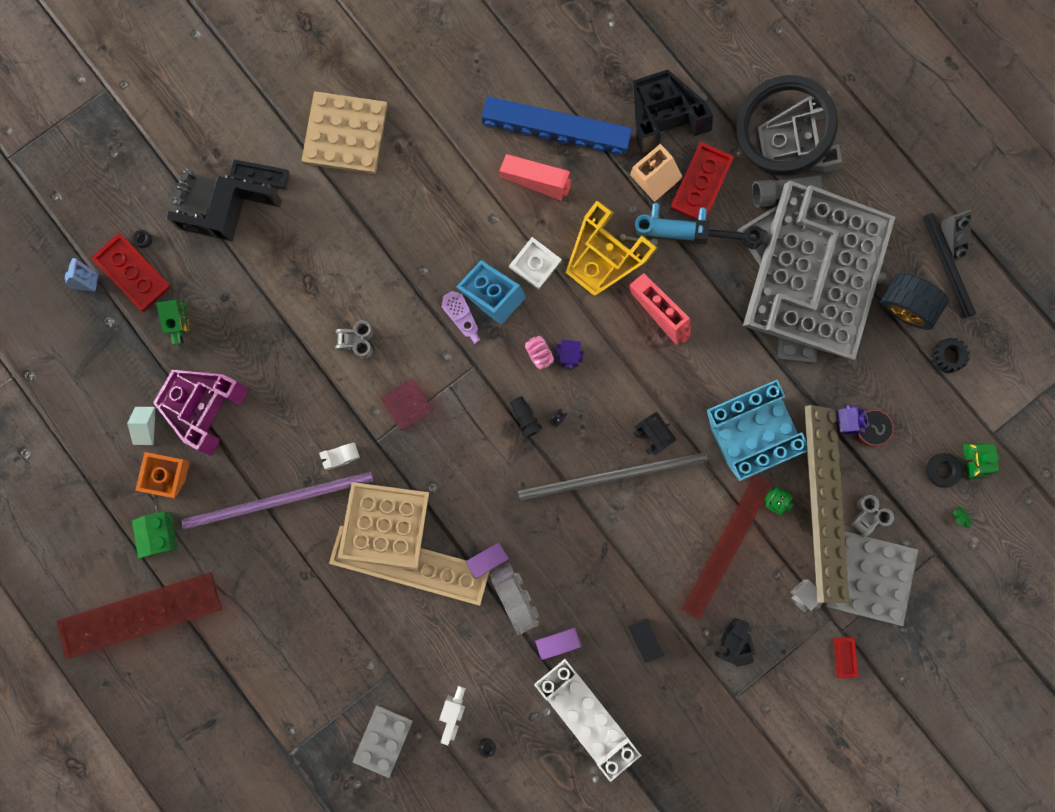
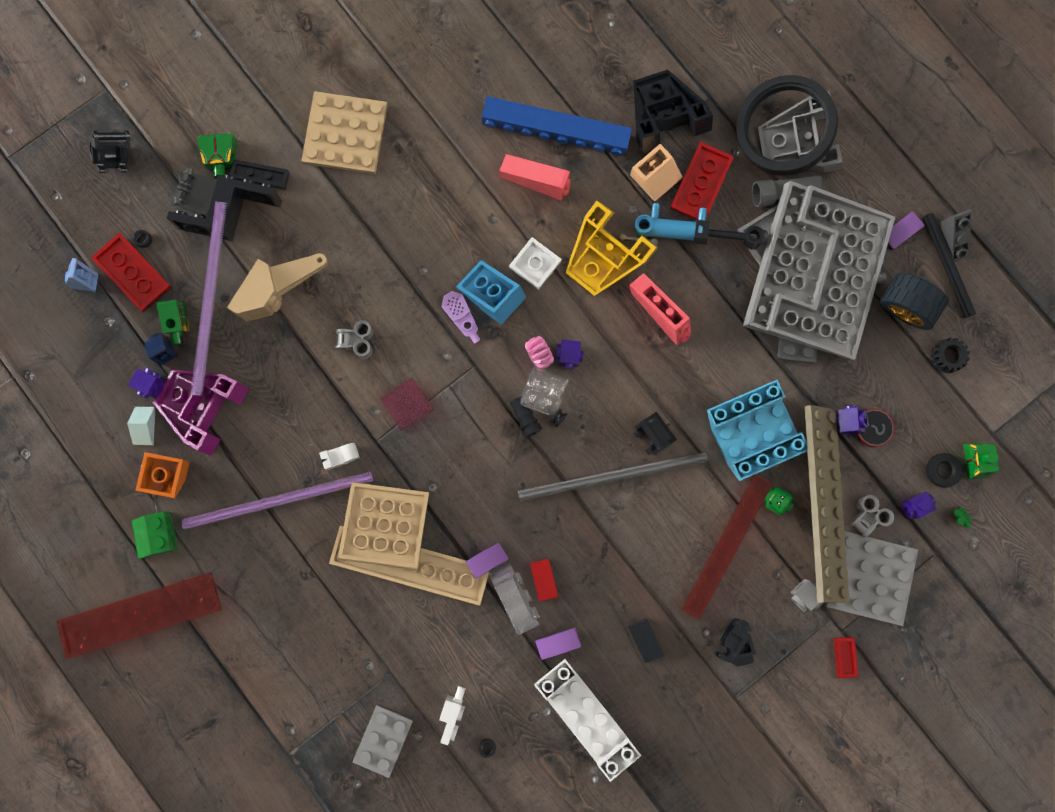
(109, 154): none -> black piece
(147, 383): none -> dark purple brick
(160, 349): none -> dark blue slope
(211, 273): none -> lavender axle
(218, 152): none -> green torso
(264, 286): none -> tan slope
(543, 391): none -> clear slope
(544, 580): none -> red tile
(904, 229): none -> medium lavender slope
(919, 505): none -> dark purple brick

